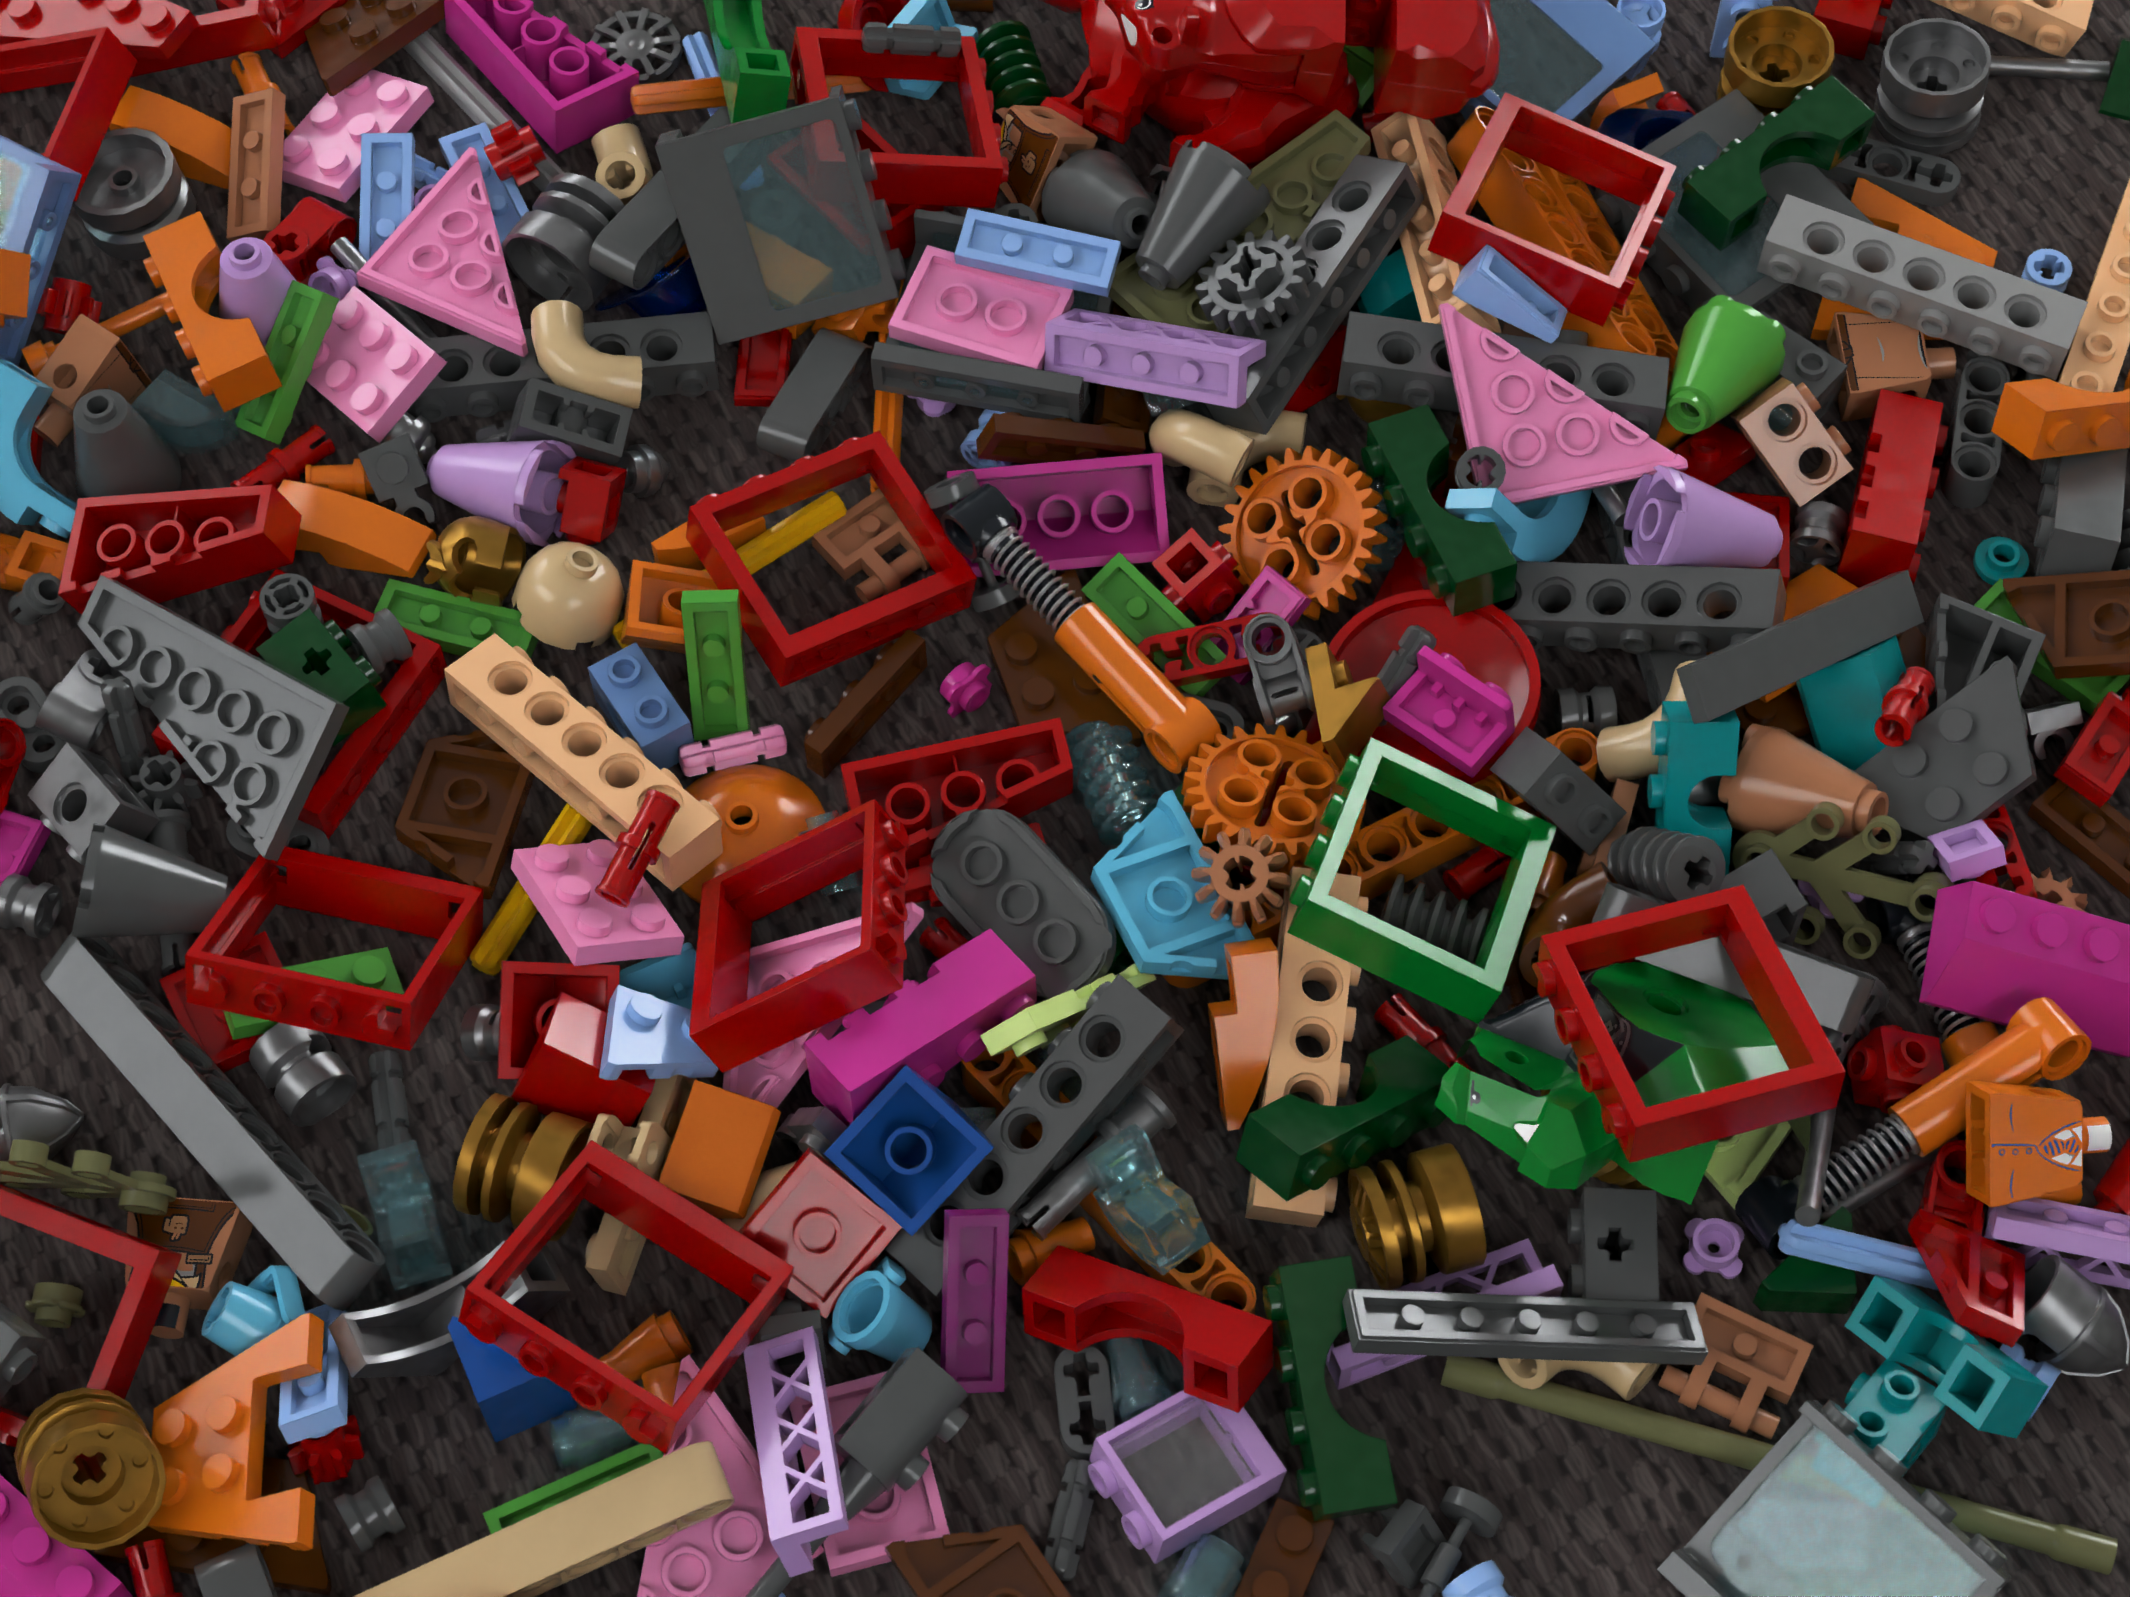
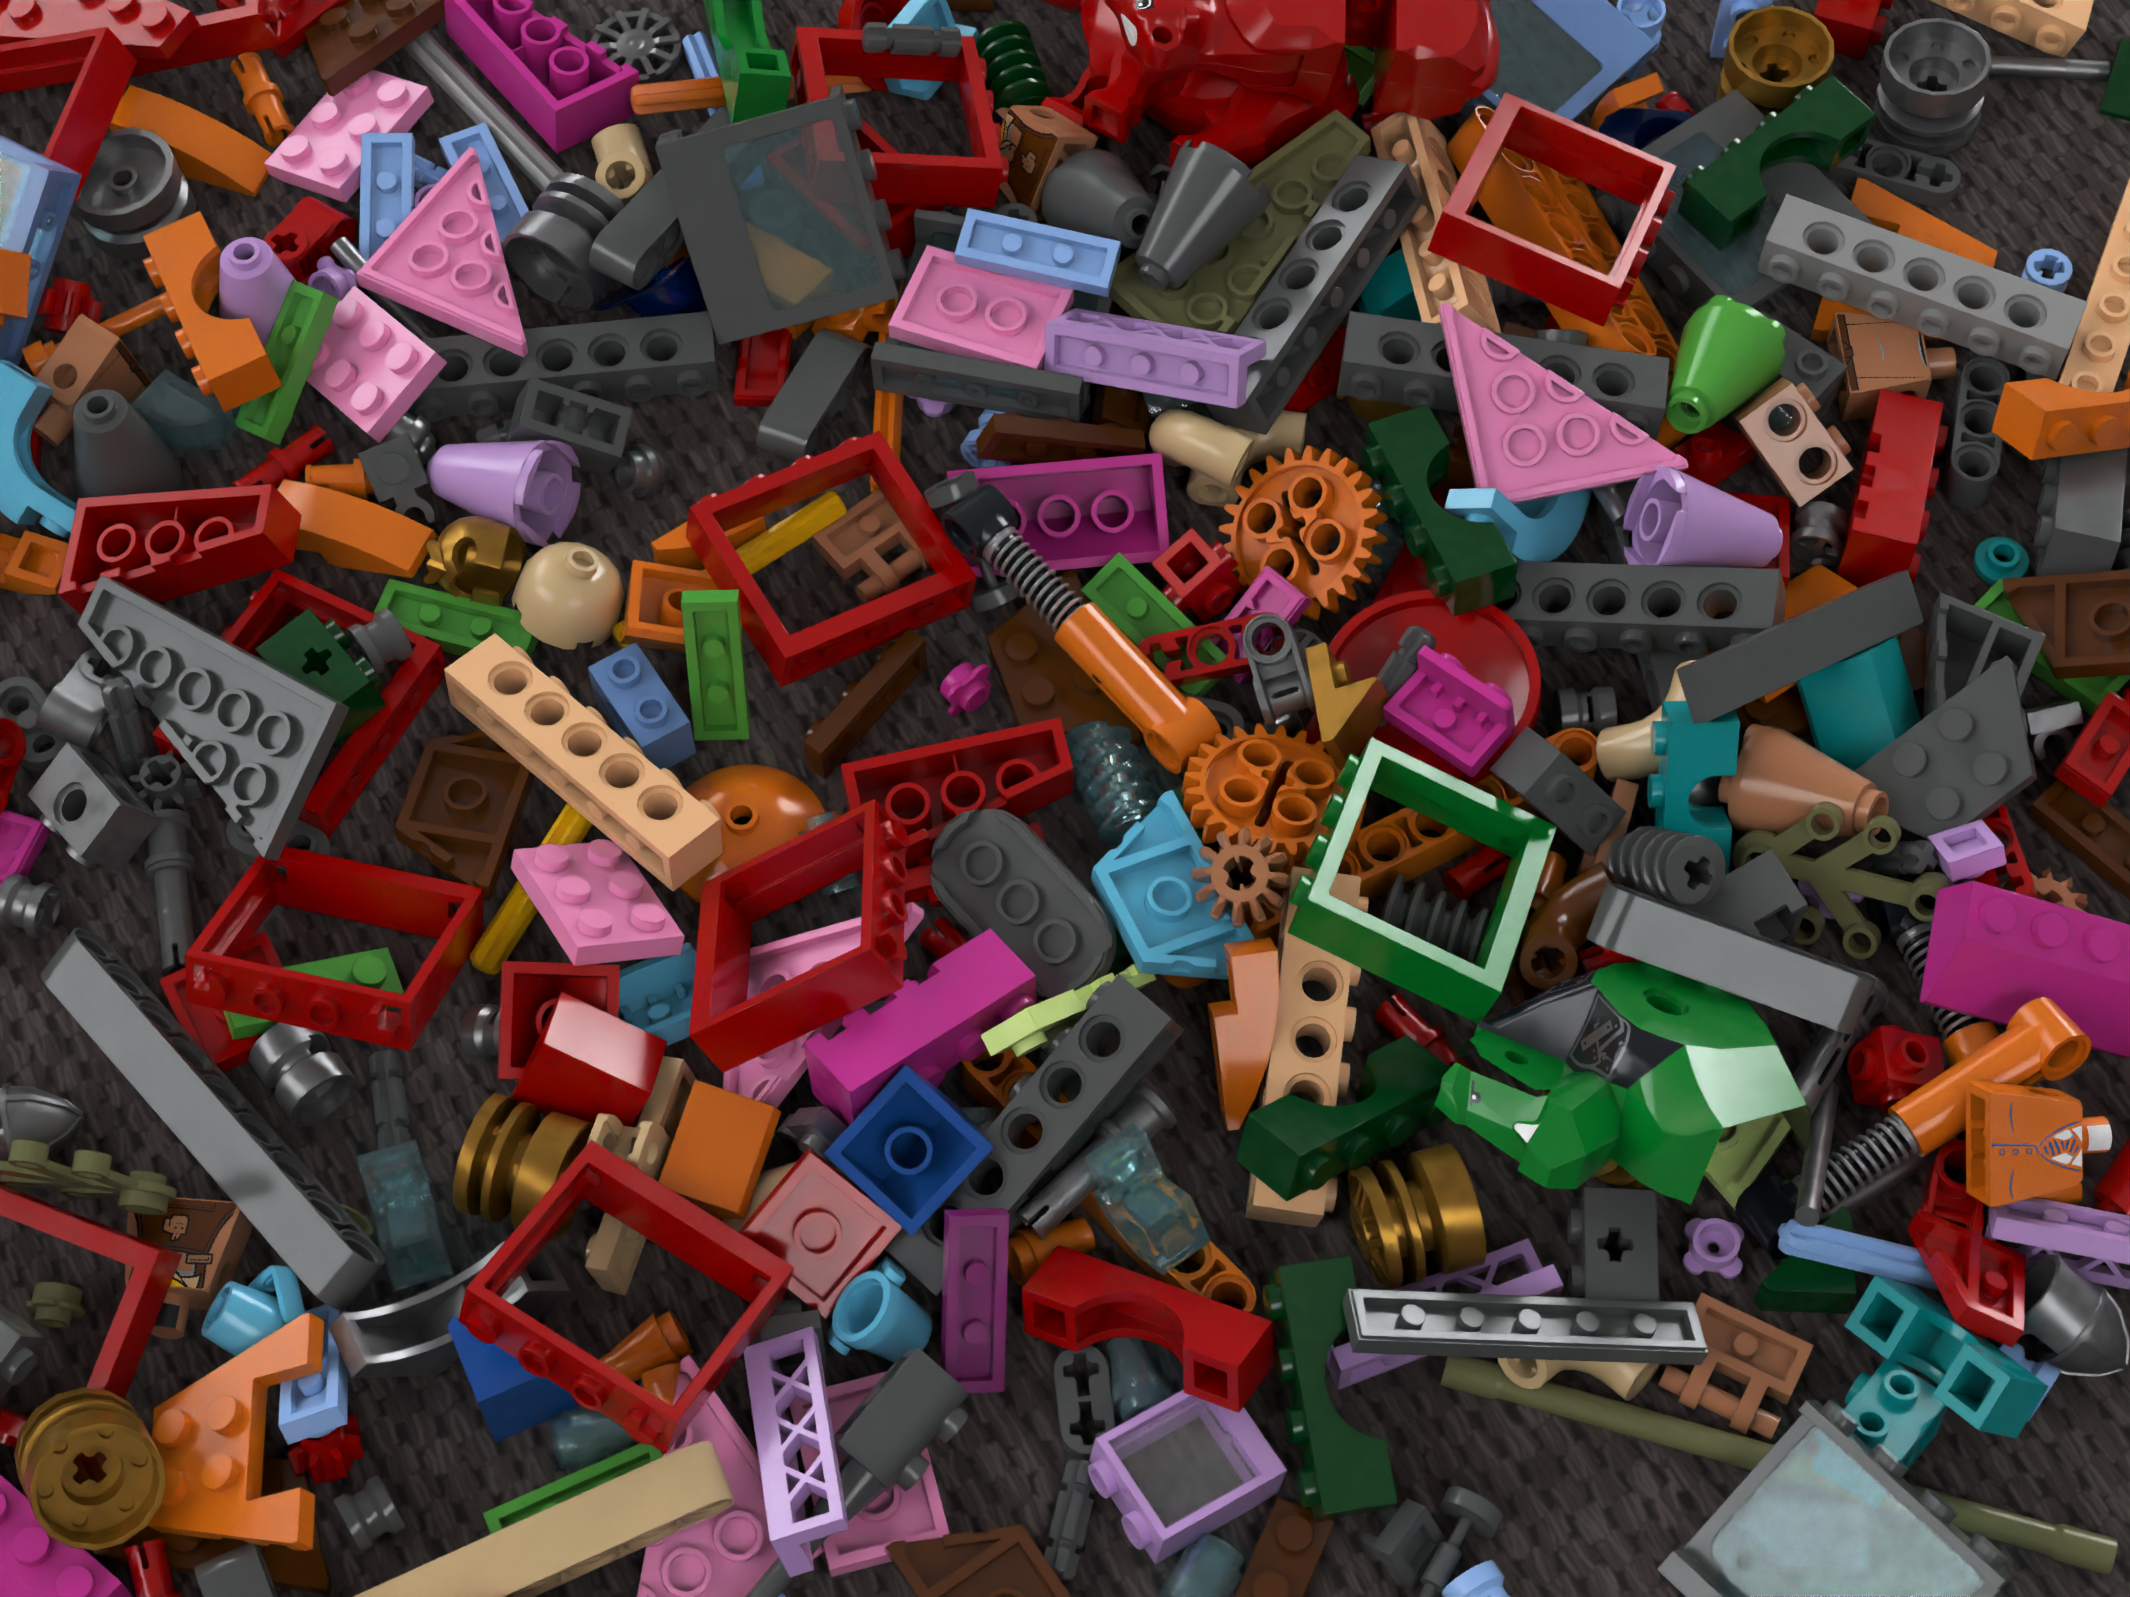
(36, 599): dark grey pin -> none
(143, 889): dark grey cone -> none
(256, 164): nougat plate -> none
(285, 599): dark grey wheel -> none
(515, 153): red gear -> none
(574, 364): tan cylinder -> none
(589, 499): red brick -> none
(619, 880): red pin -> none
(650, 1037): light blue wing -> none
(732, 750): bright pink axle -> none
(1254, 283): dark grey gear -> none
(1481, 453): dark grey bush -> none
(1509, 294): light blue slope -> none
(1644, 1131): red window -> none
(1904, 706): red pin -> none

